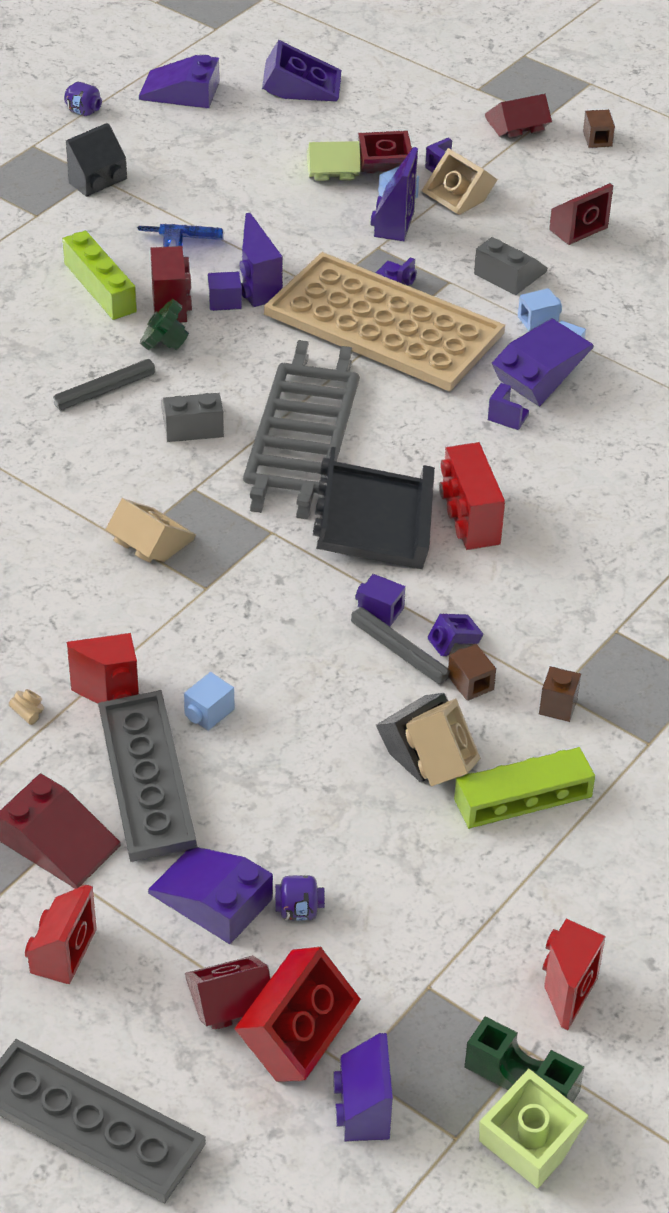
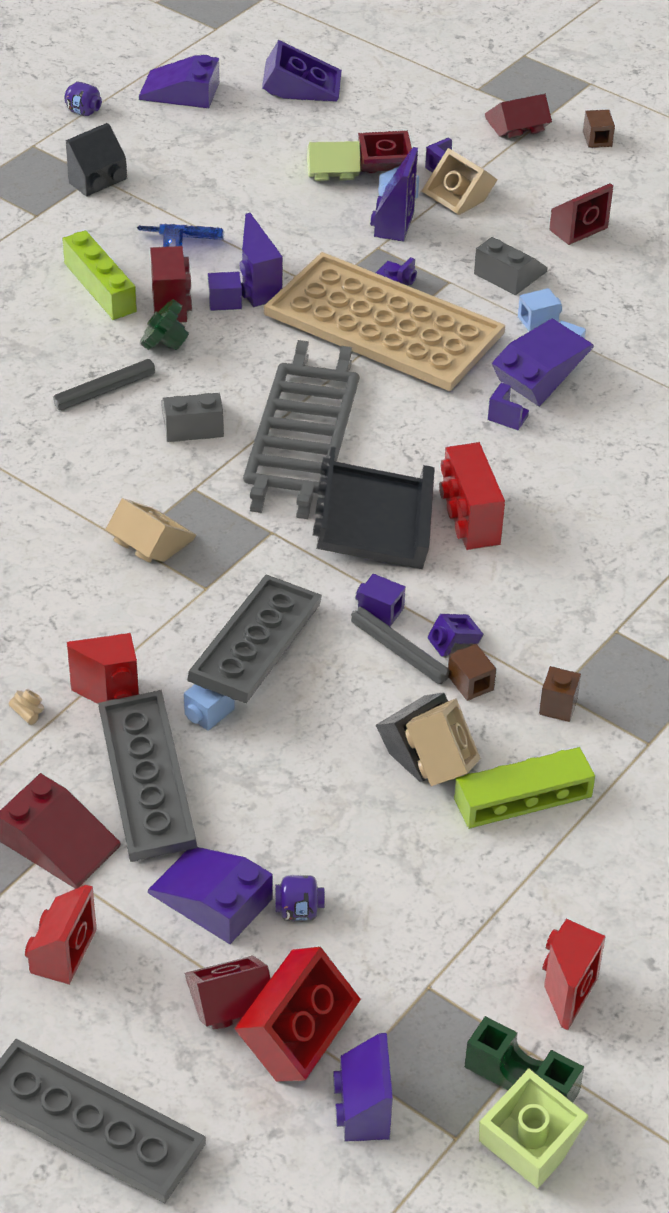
(254, 639): none -> dark grey plate

